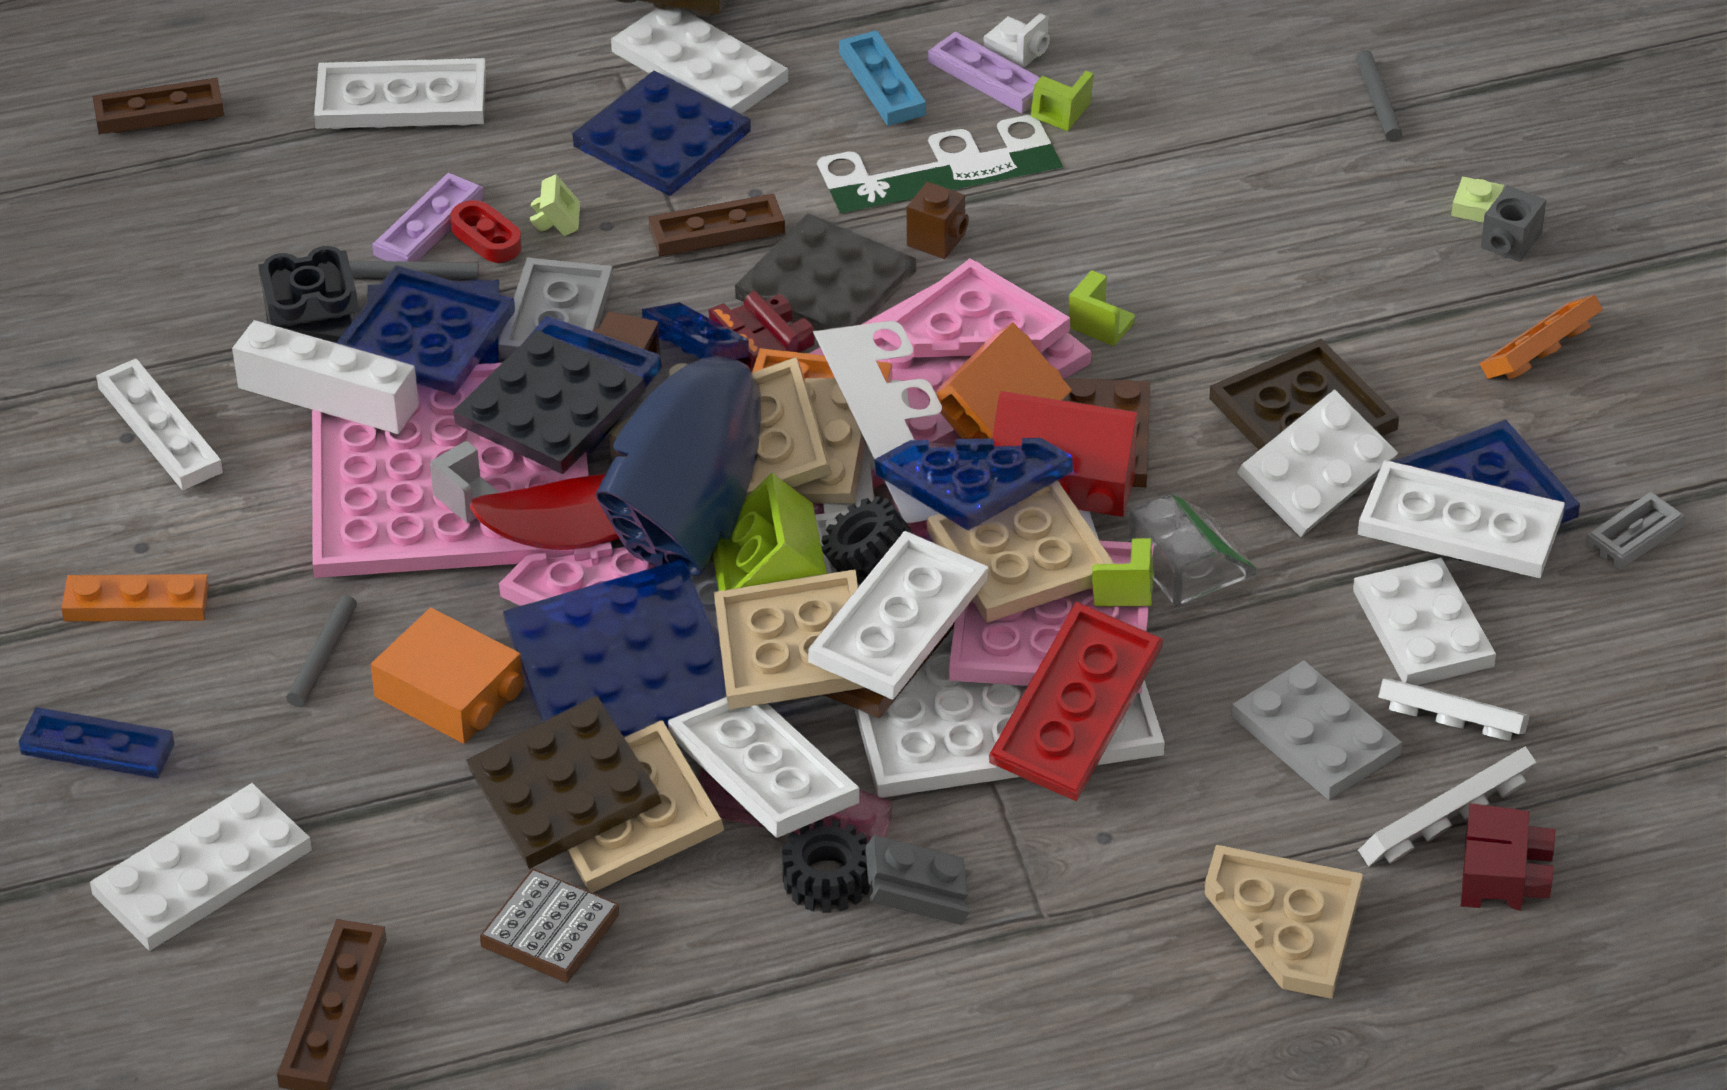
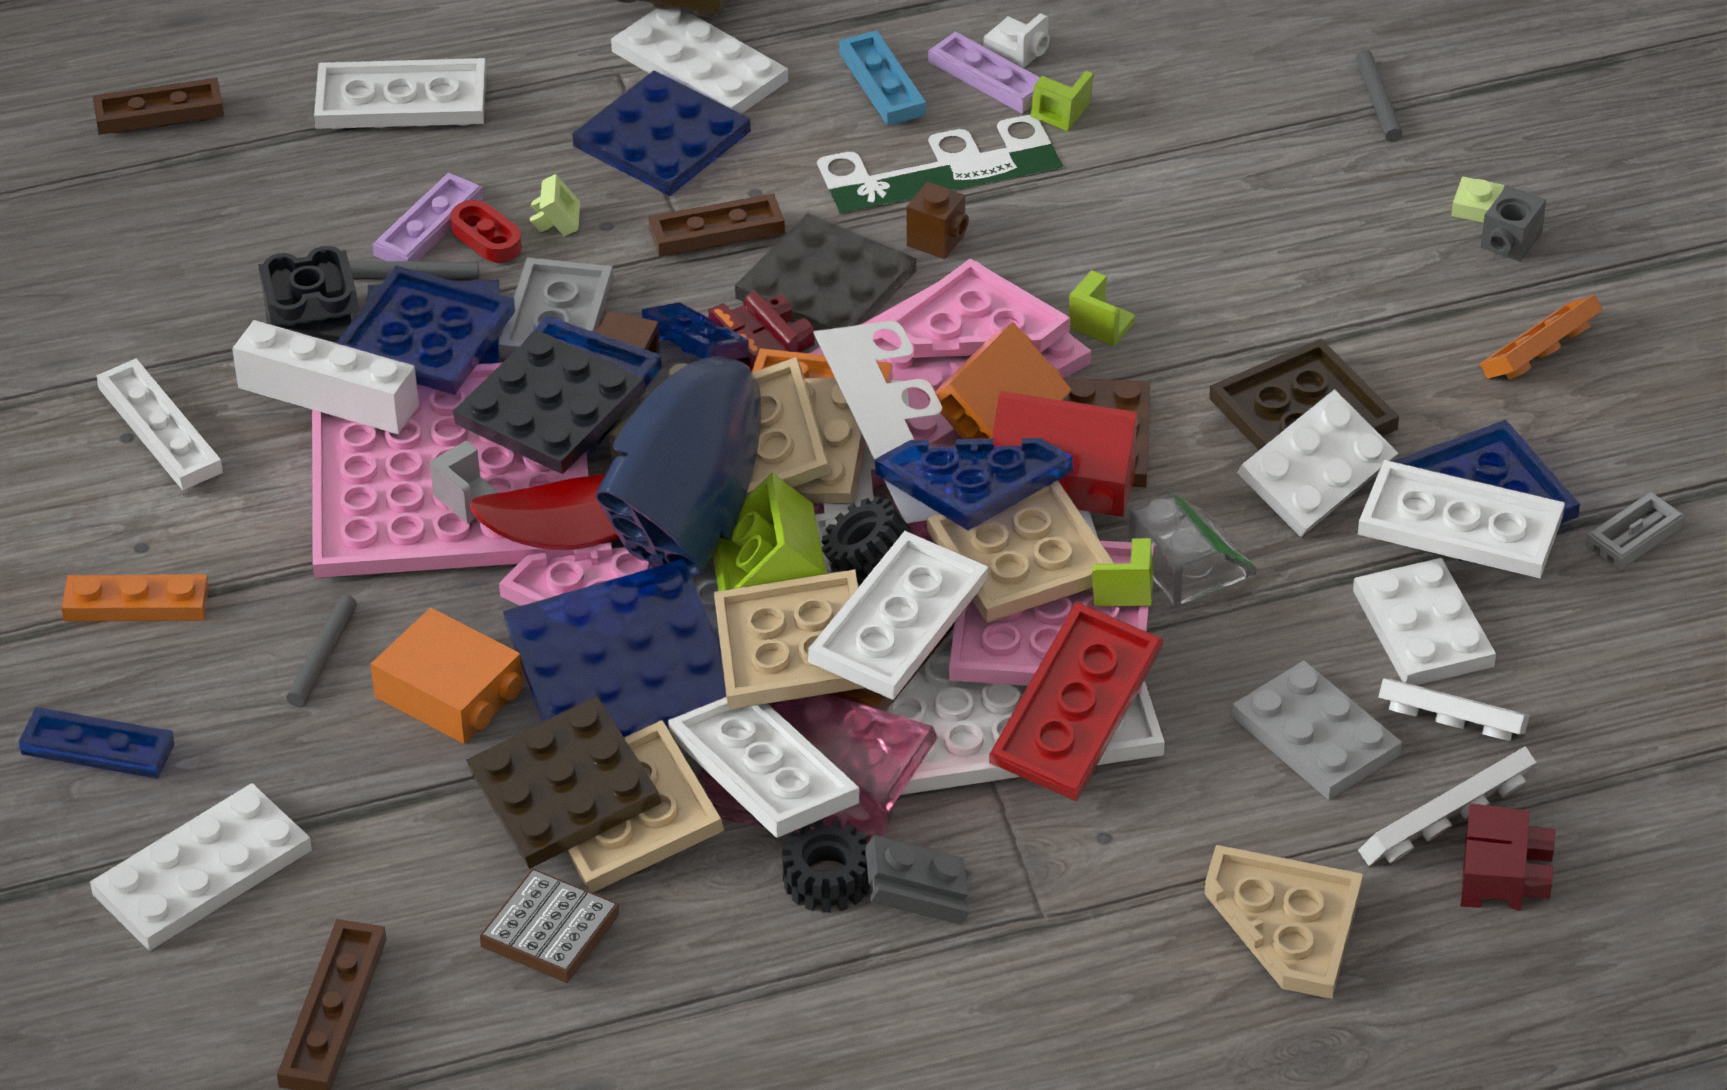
(865, 743): none -> clear pink wing

